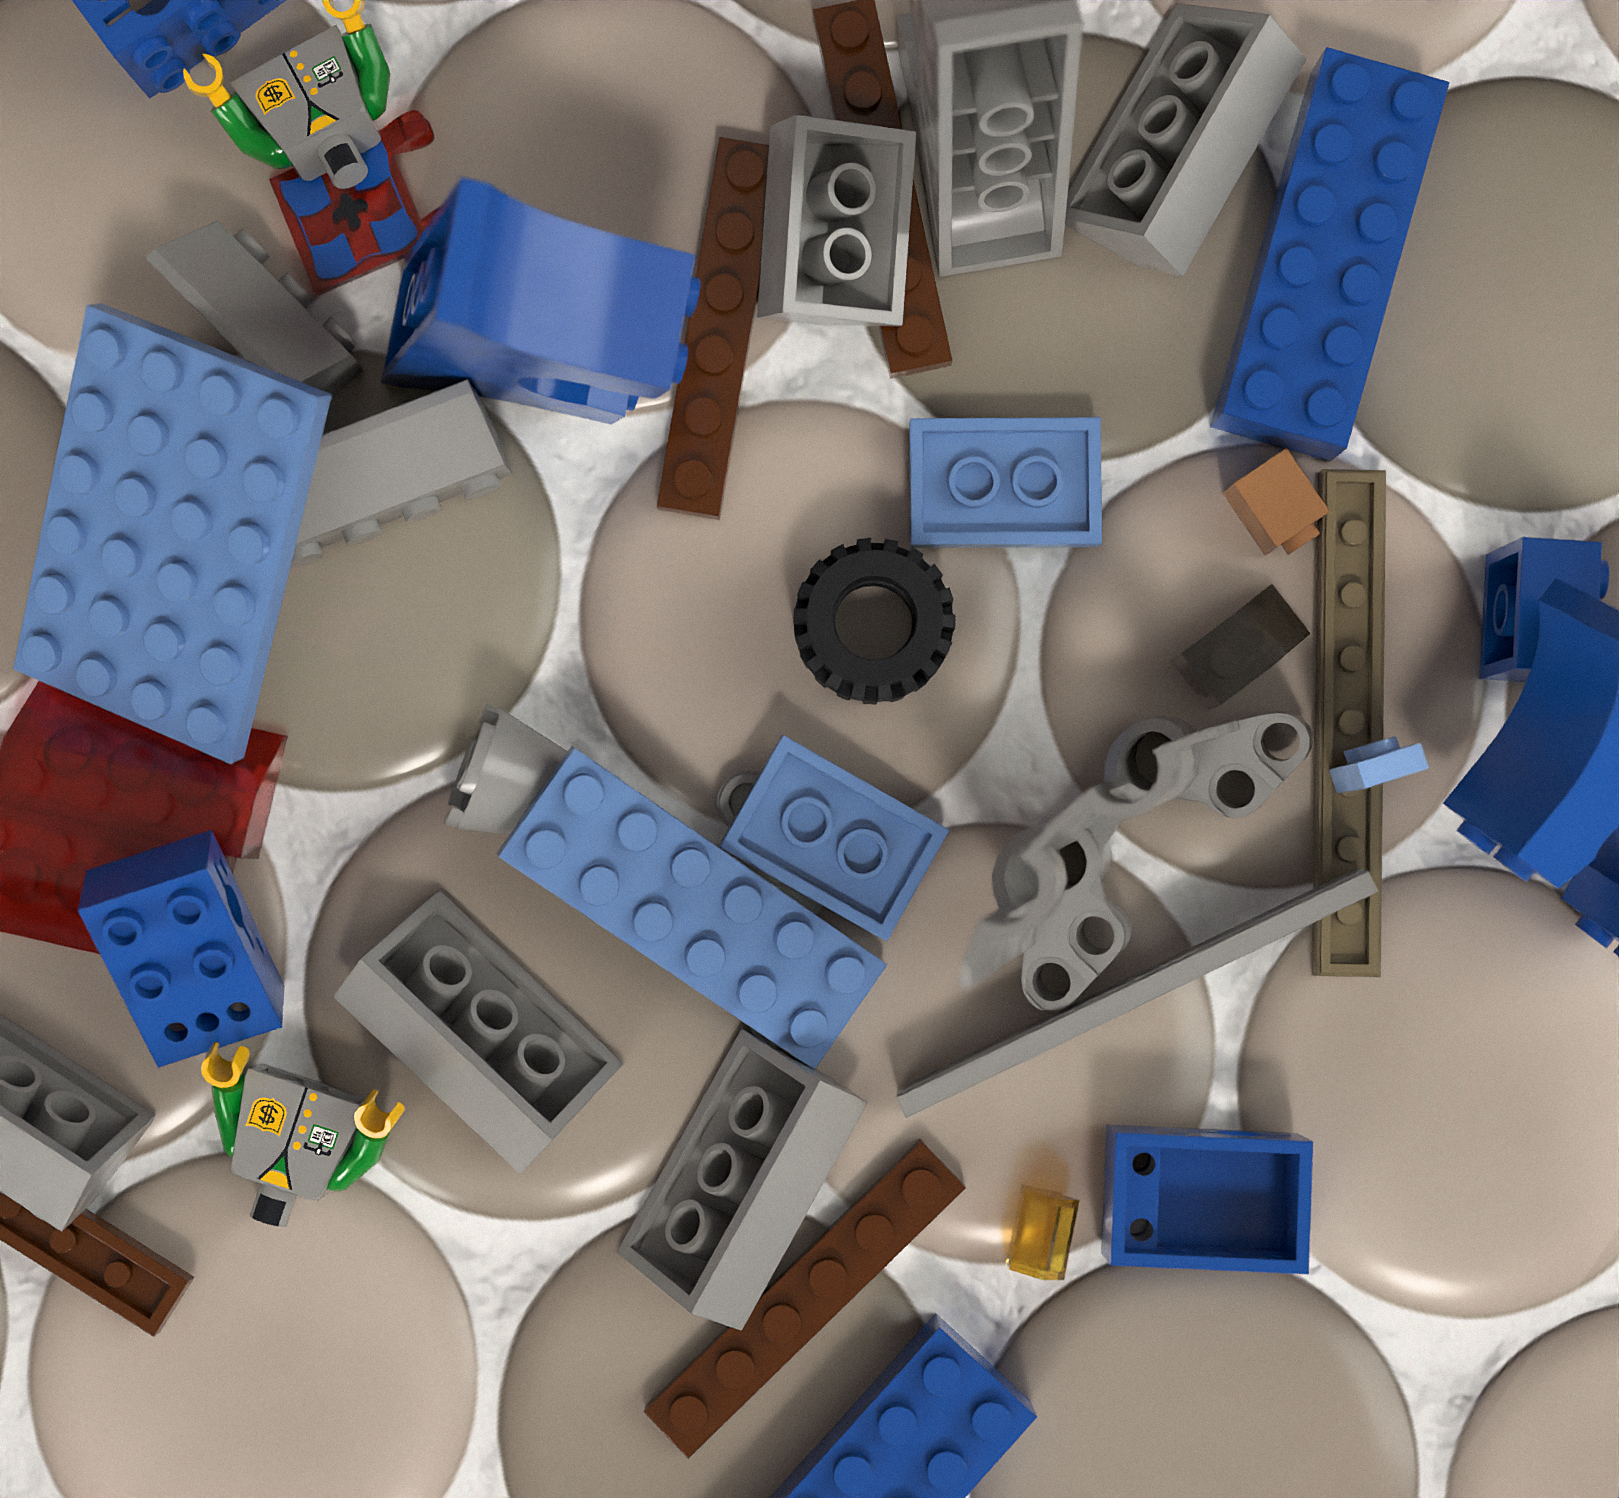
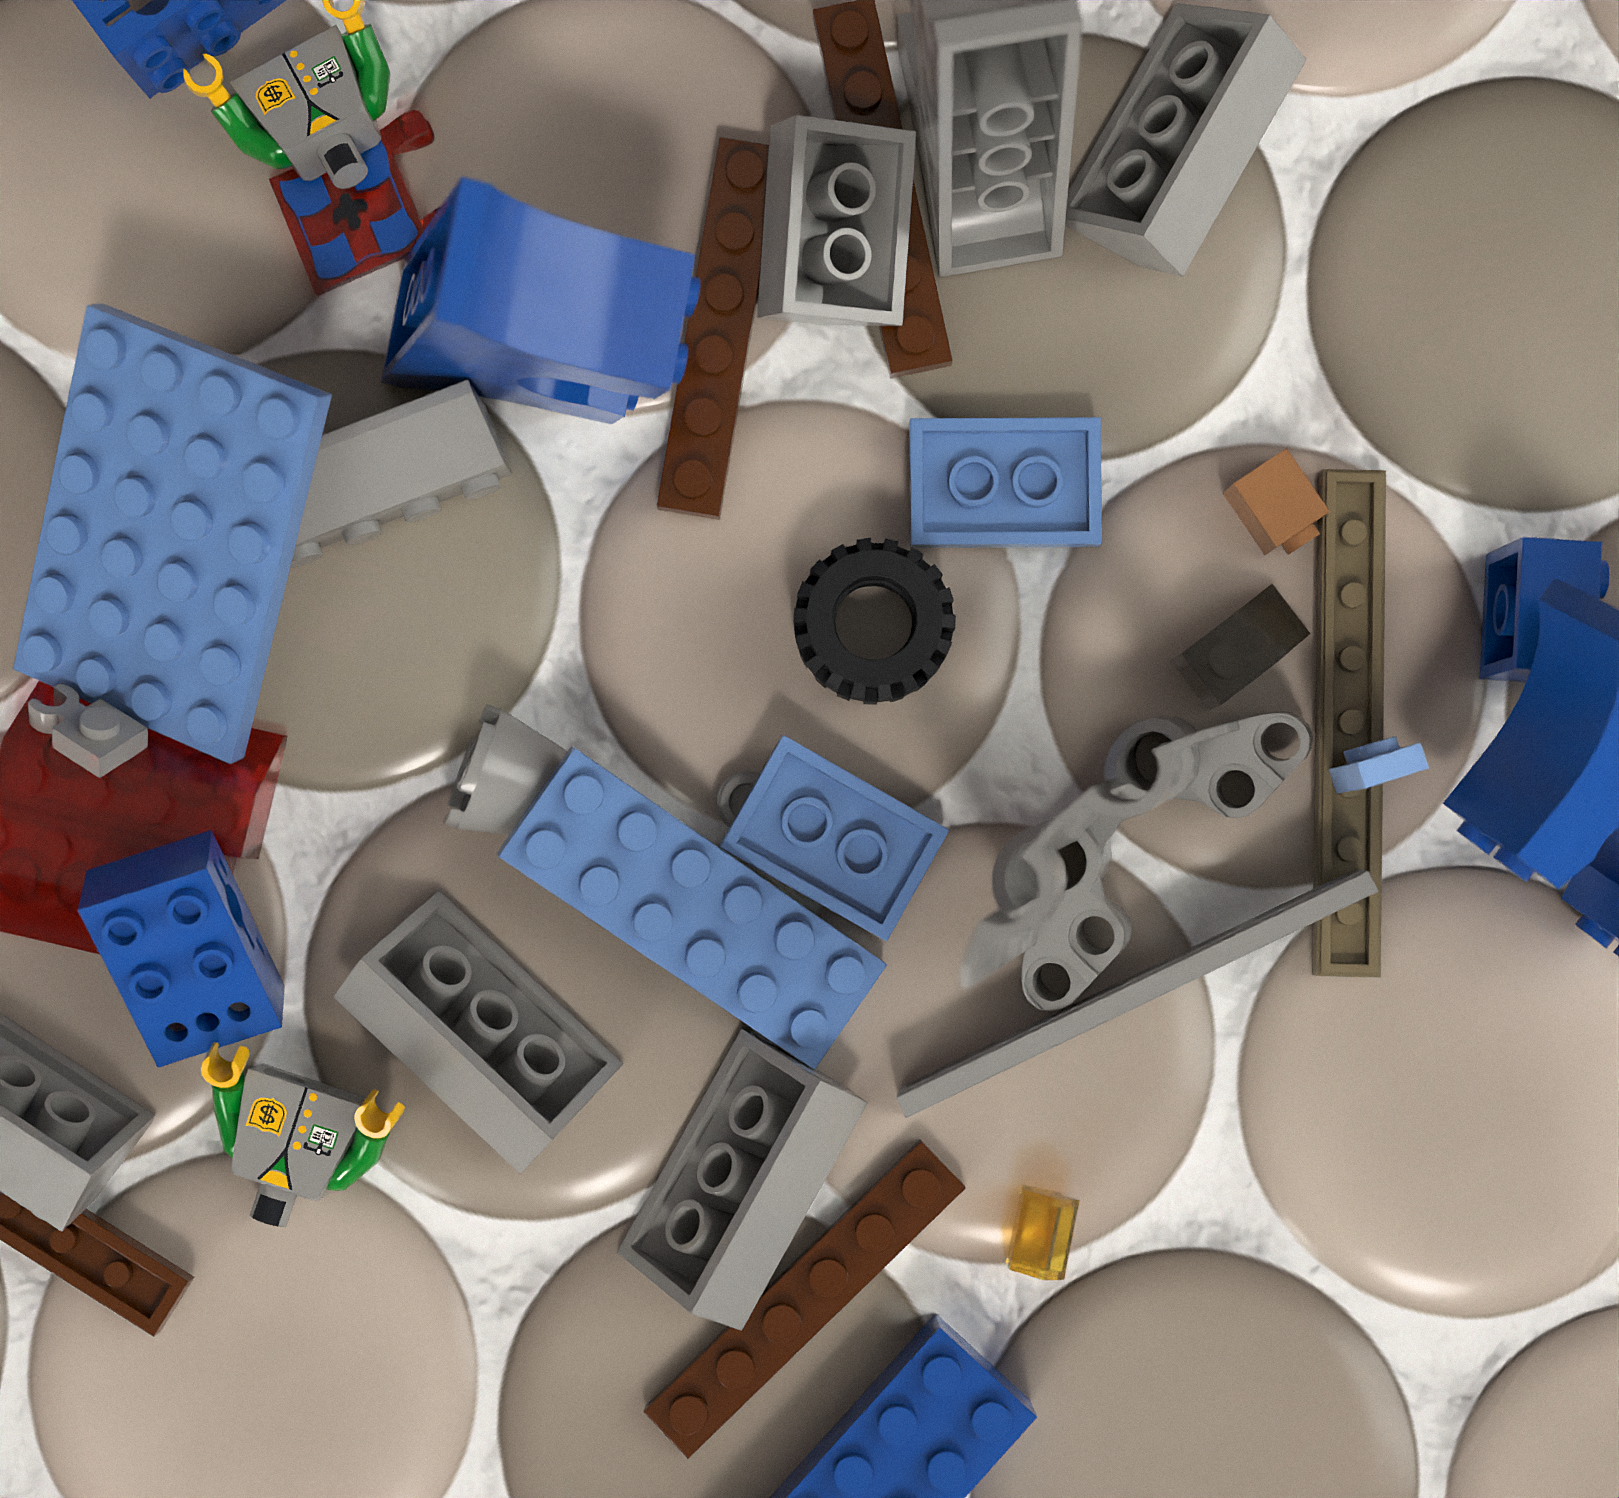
(91, 736): none -> light grey plate
(255, 311): light grey slope -> none
(1208, 1199): blue piece -> none
(1330, 255): blue brick -> none

